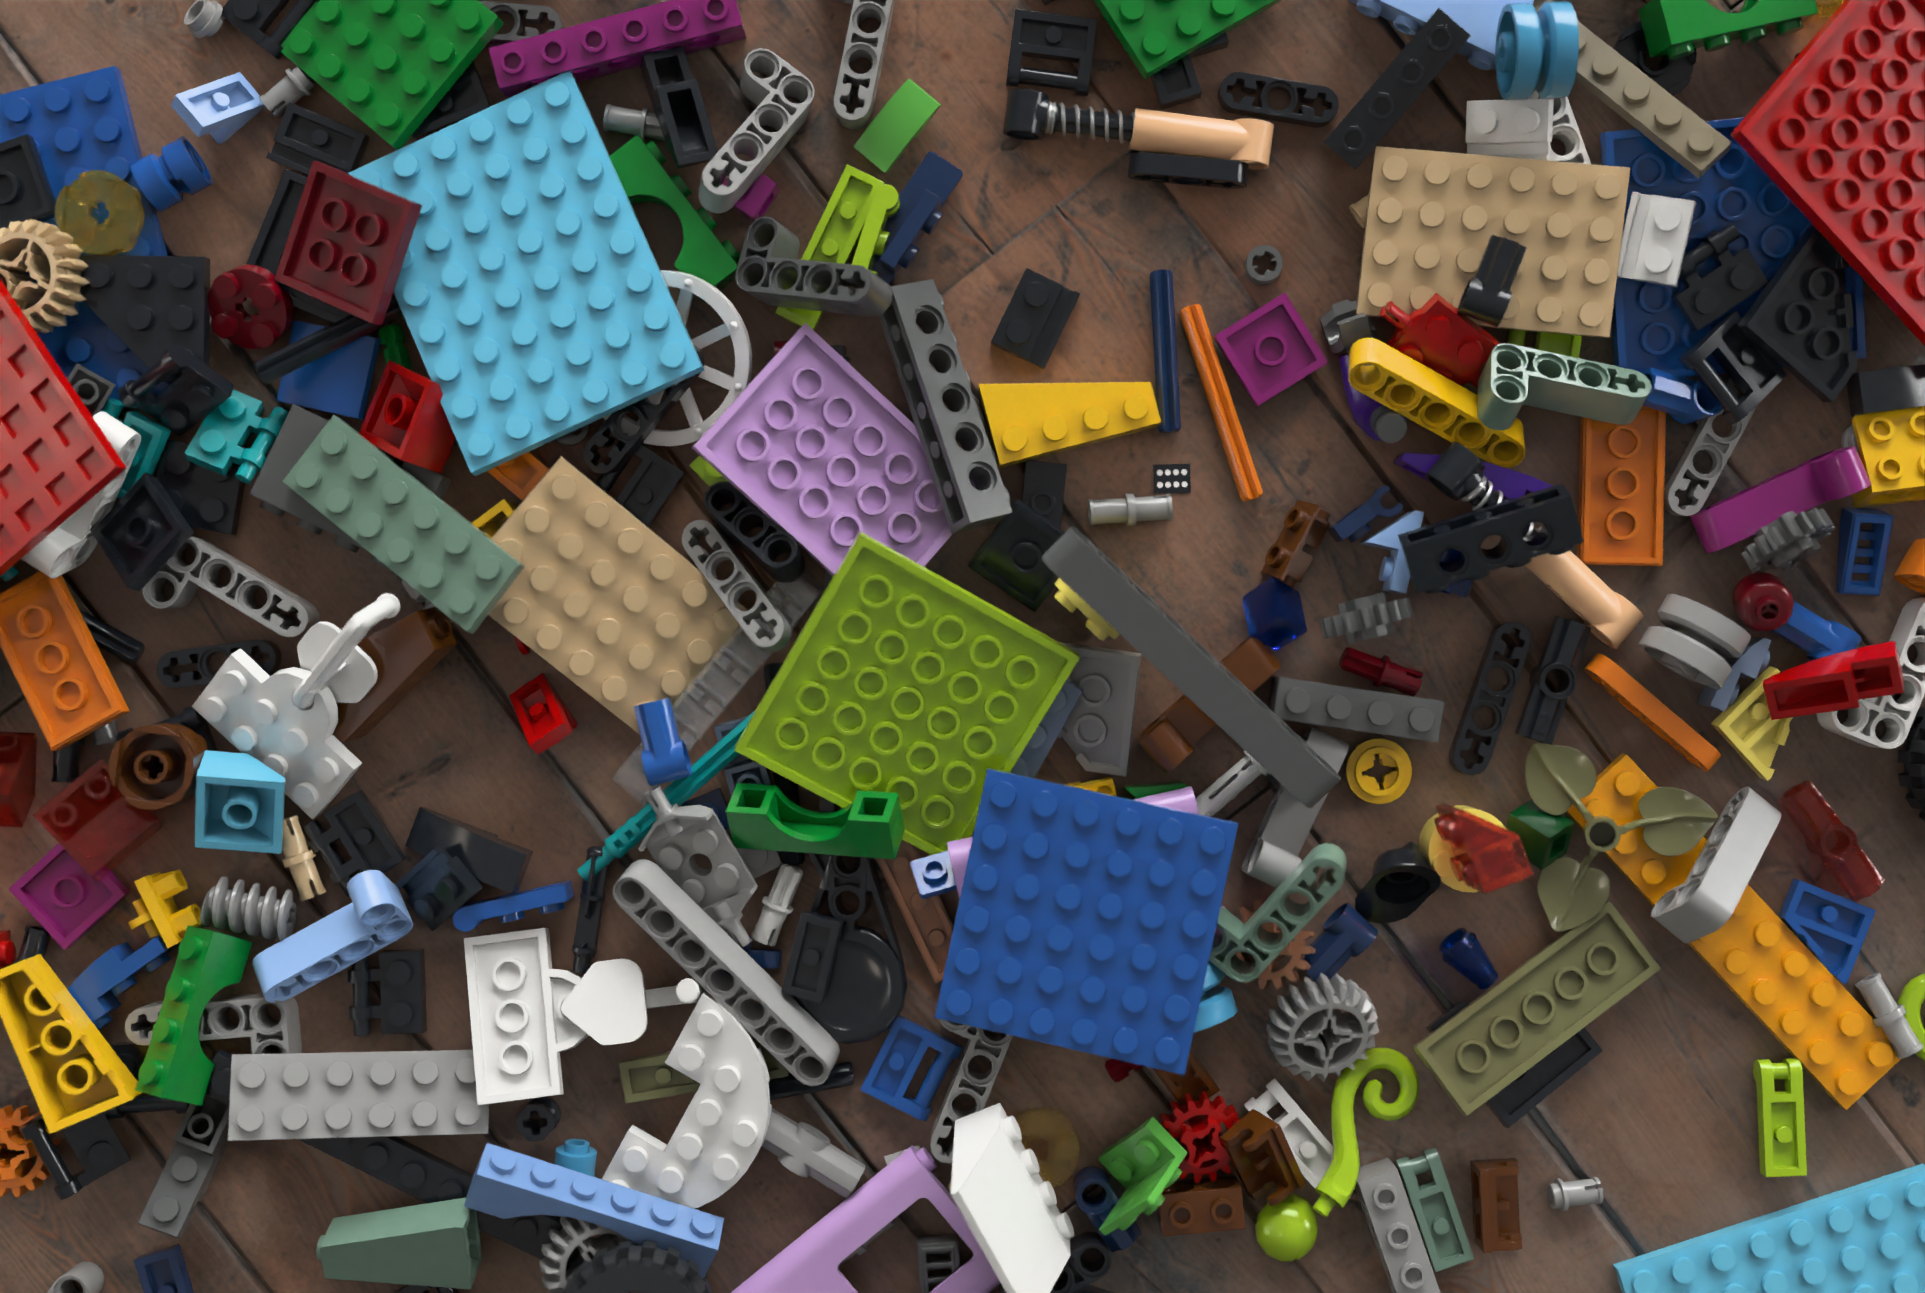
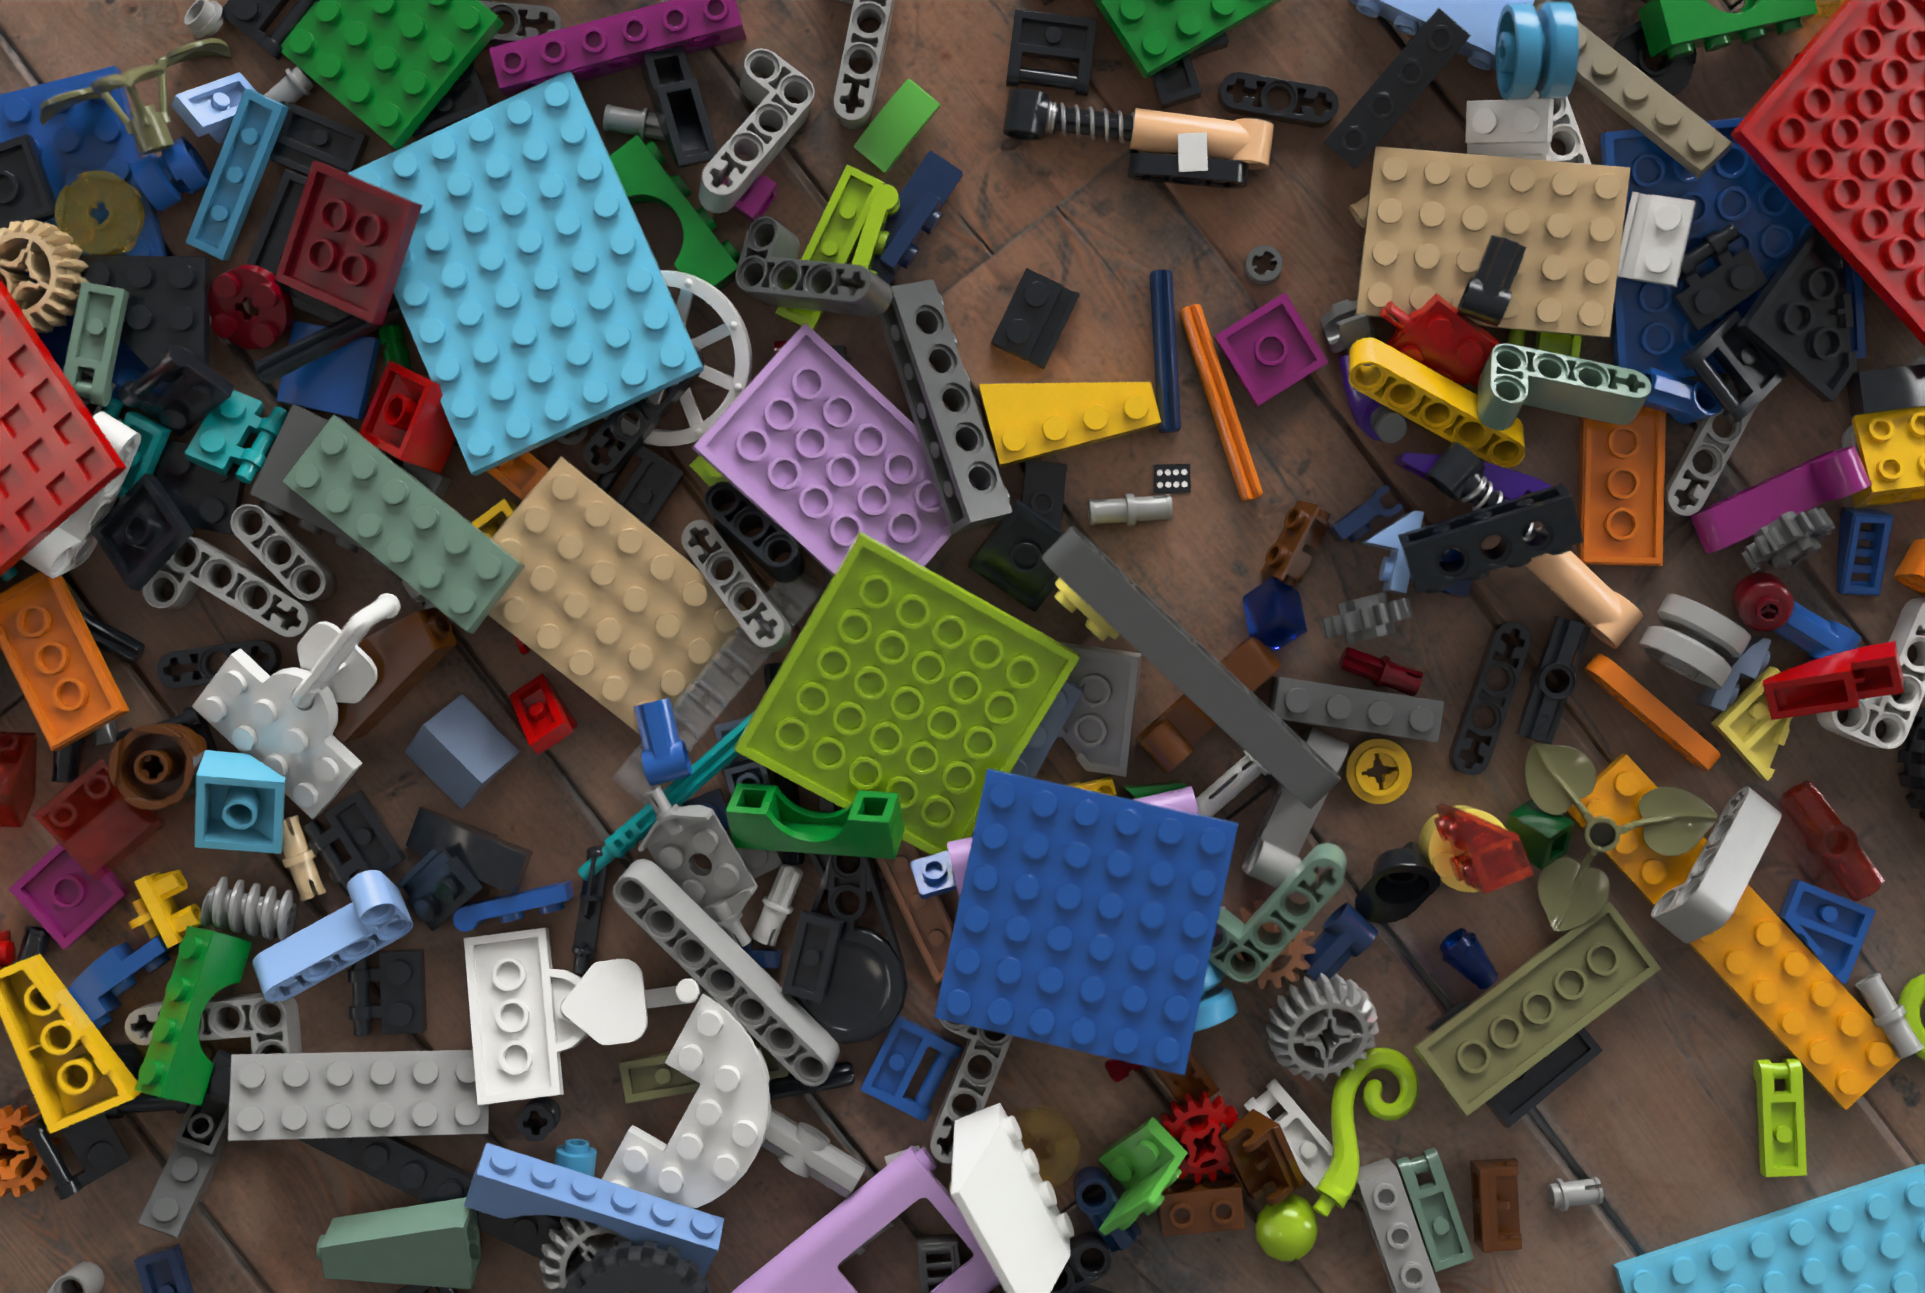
(95, 340): none -> sand green plate
(146, 124): none -> olive plant
(237, 174): none -> dark azure plate
(265, 547): none -> light grey beam
(461, 751): none -> sand blue slope
(1192, 152): none -> white sticker

